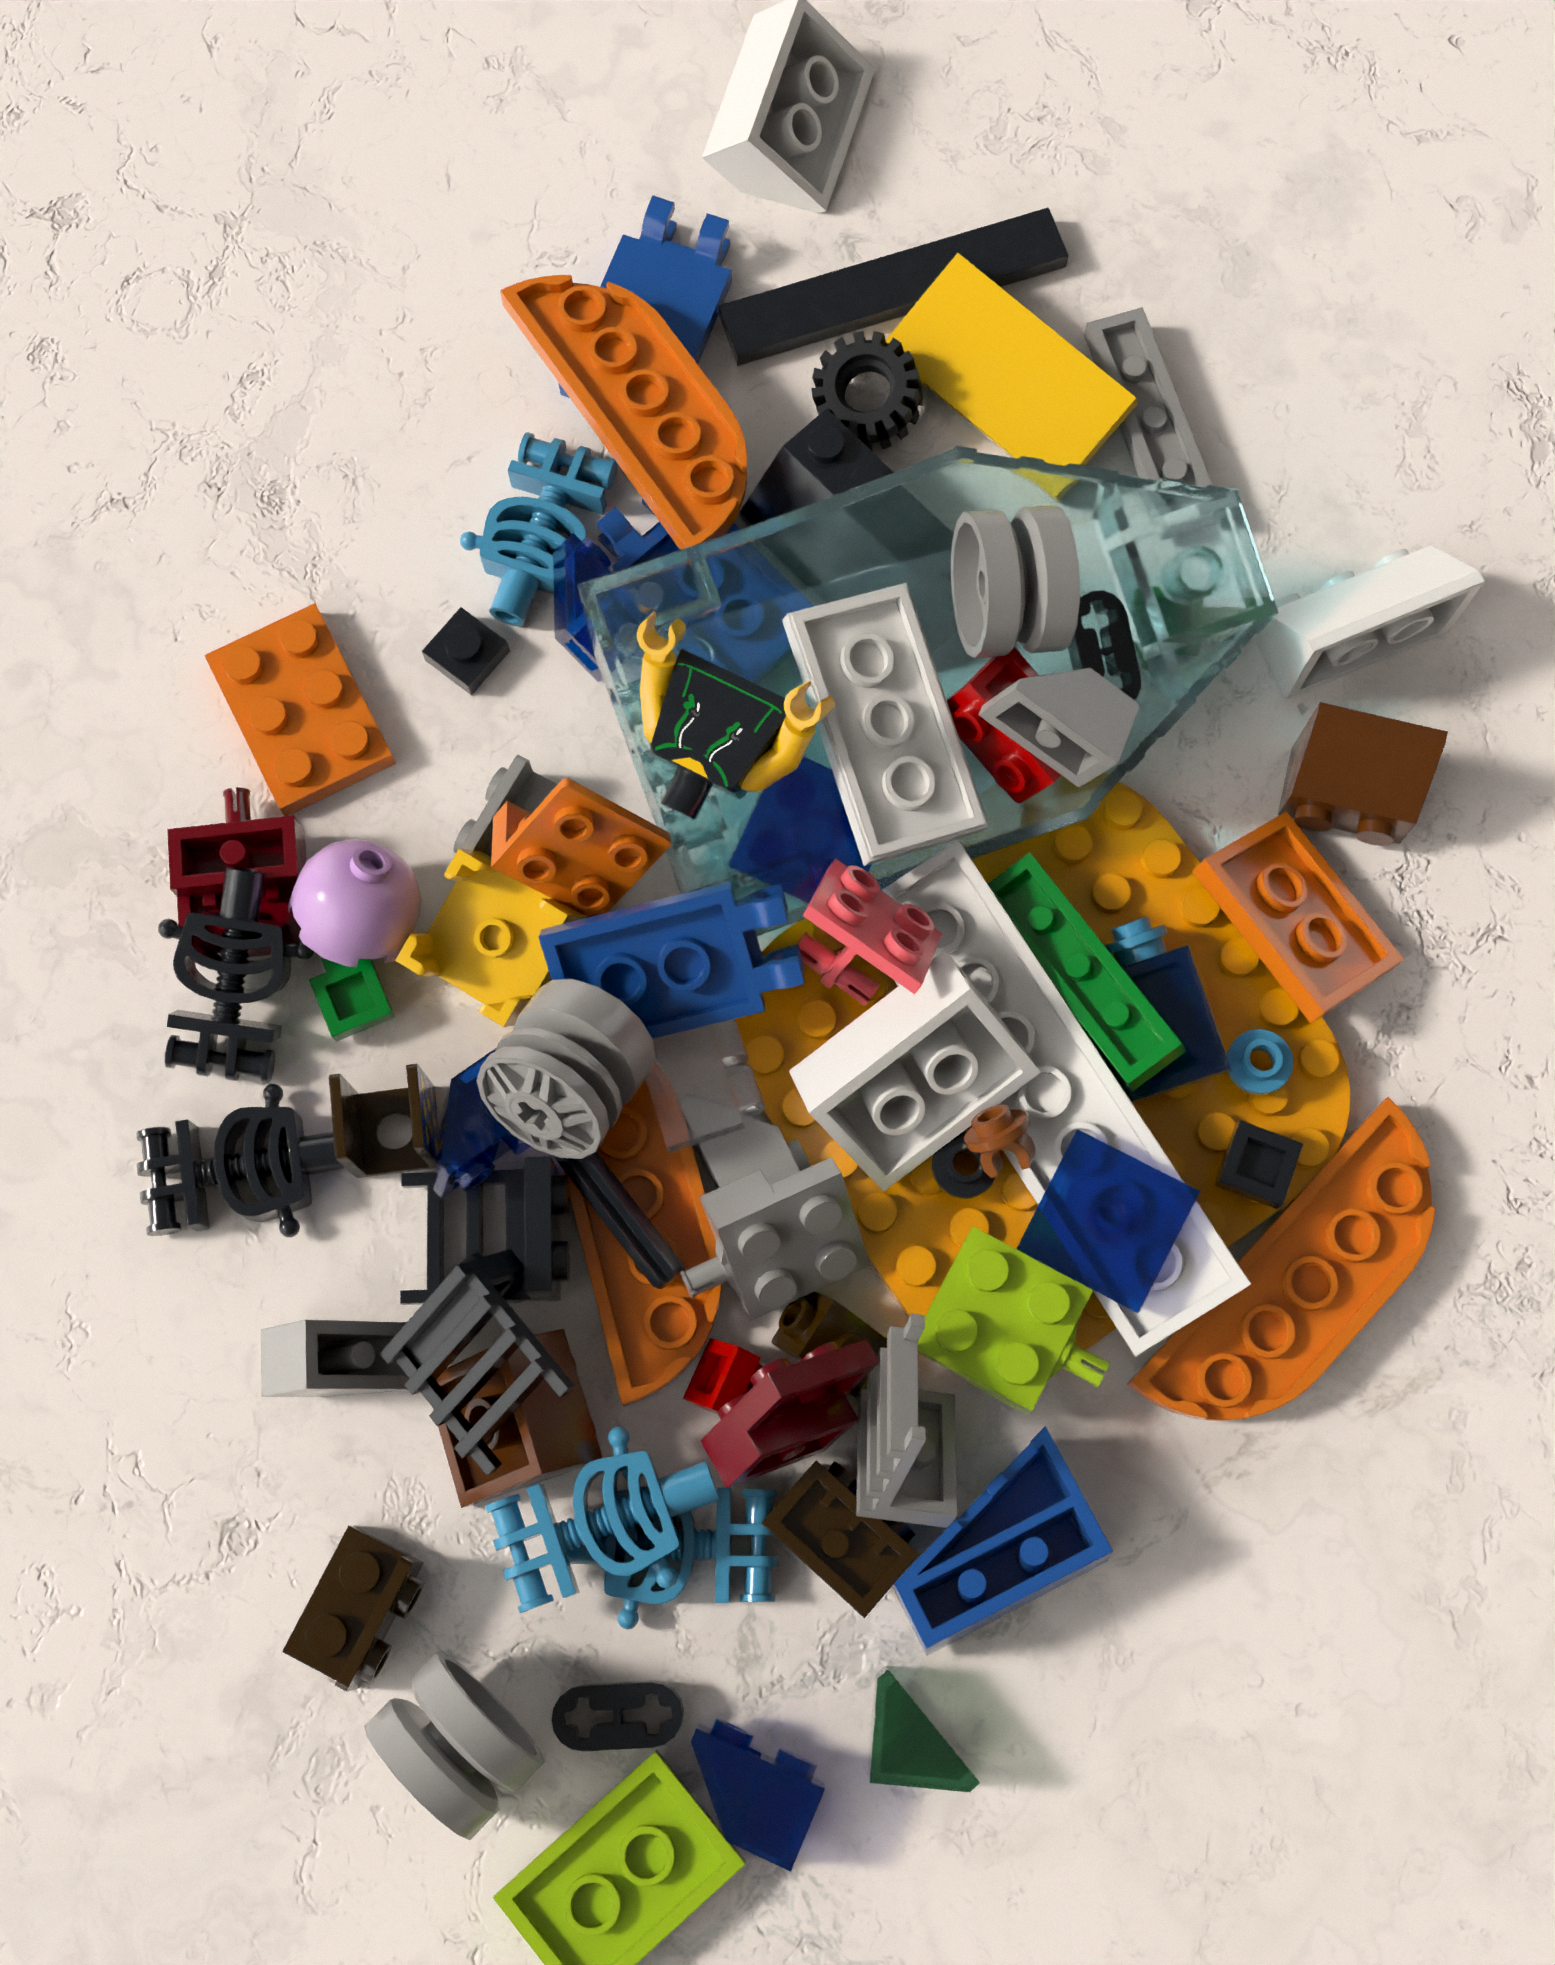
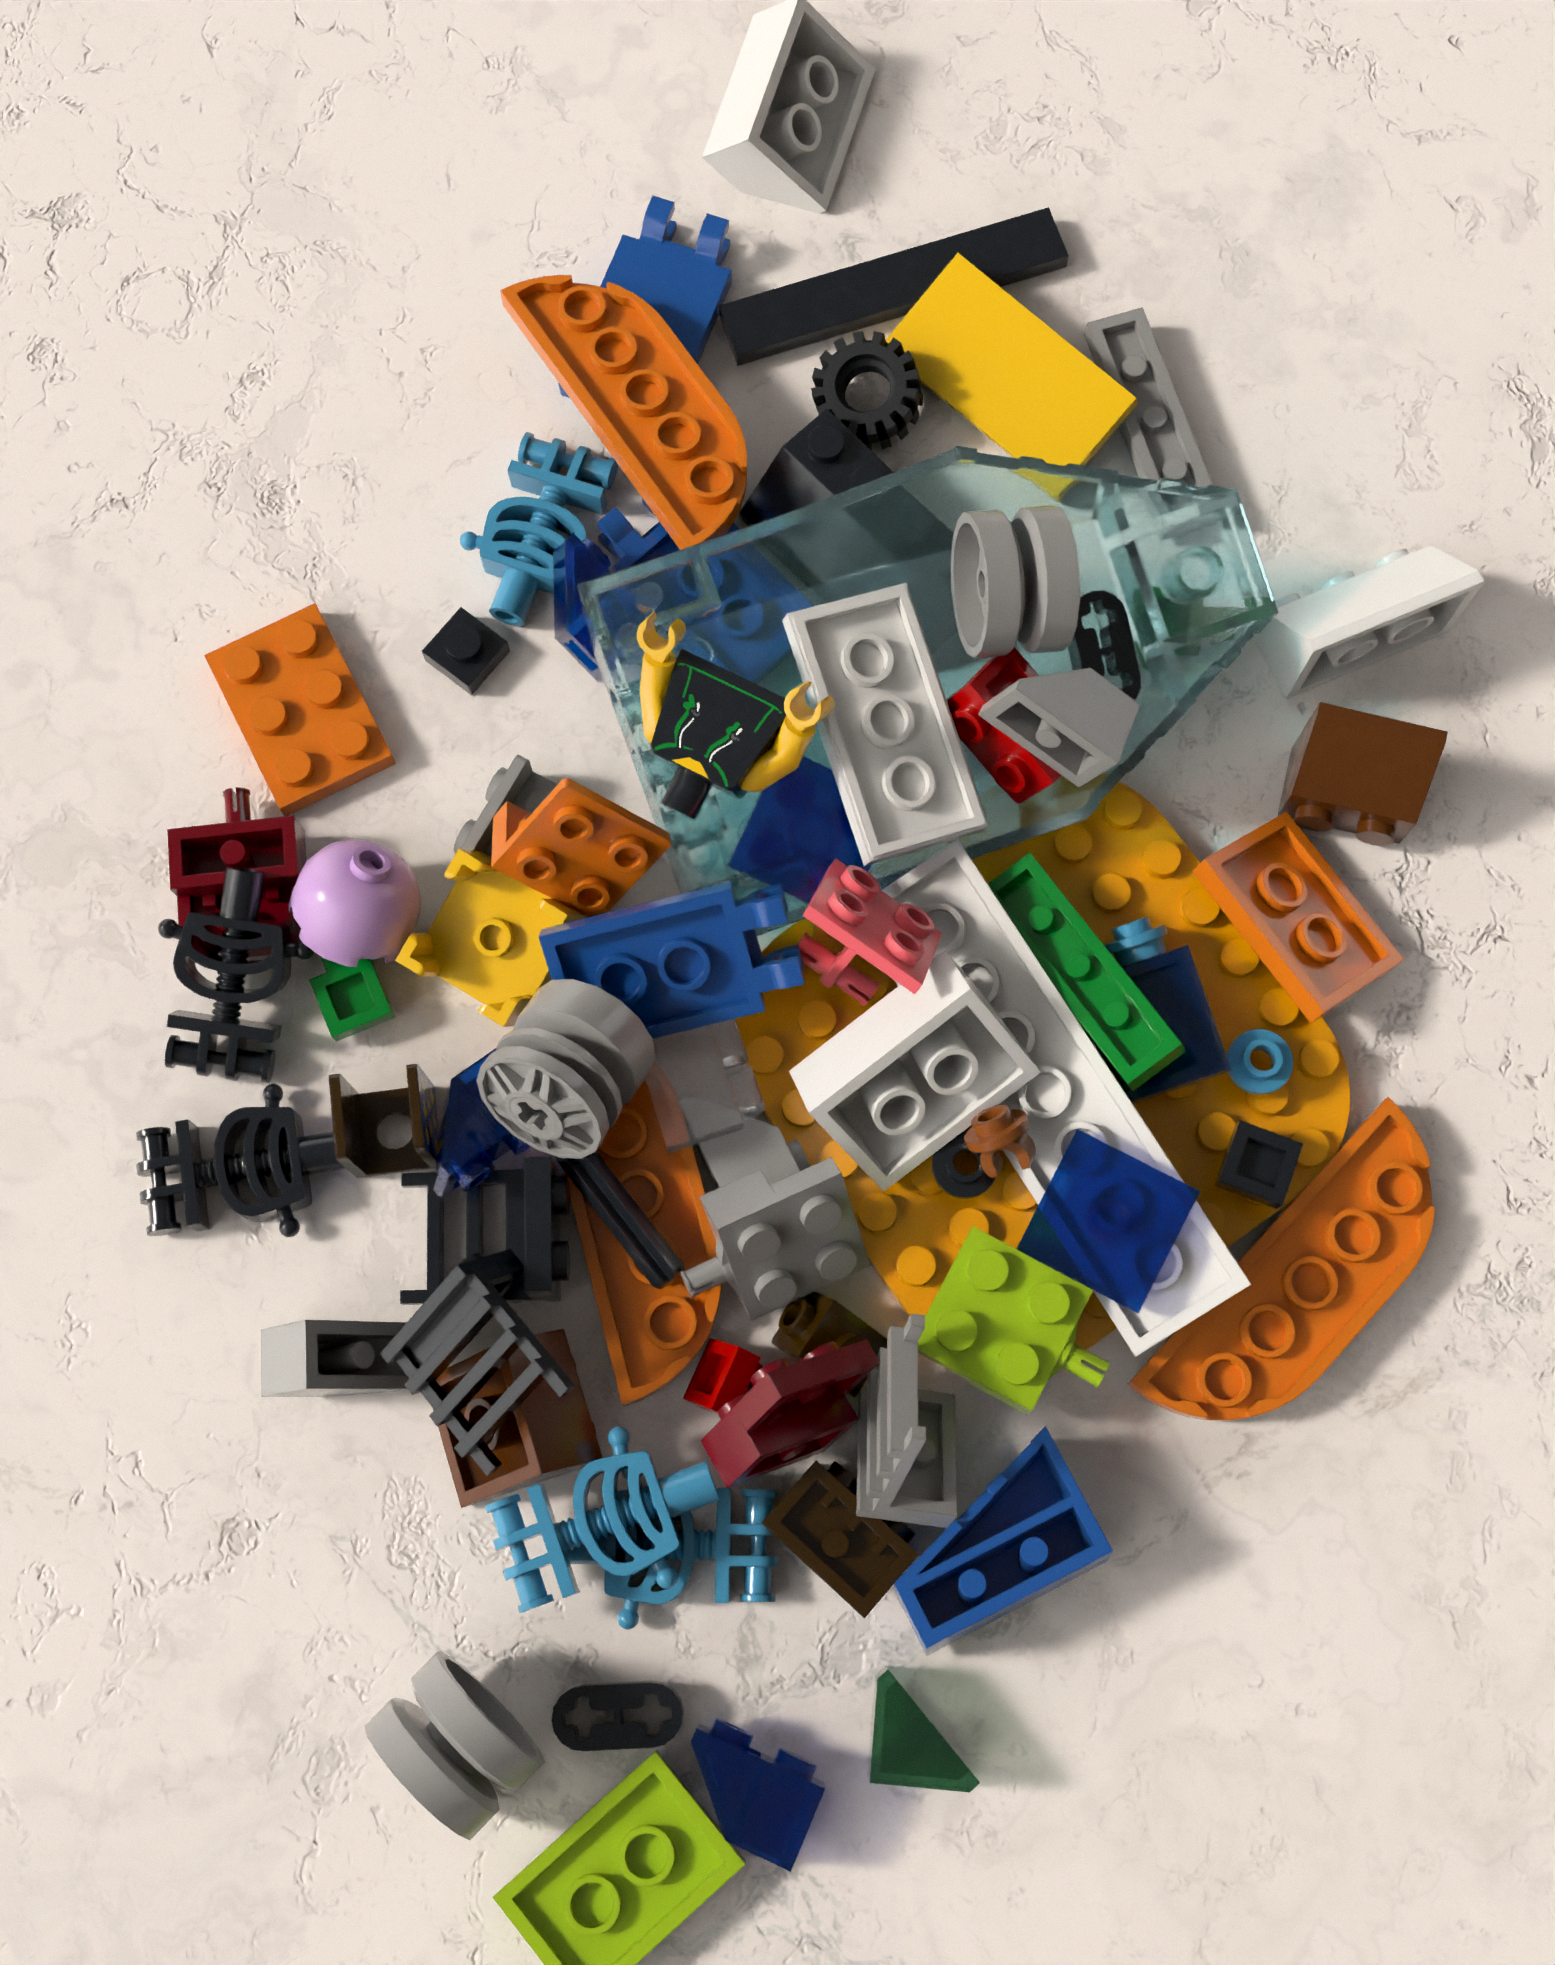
(354, 1609): dark brown bracket -> none

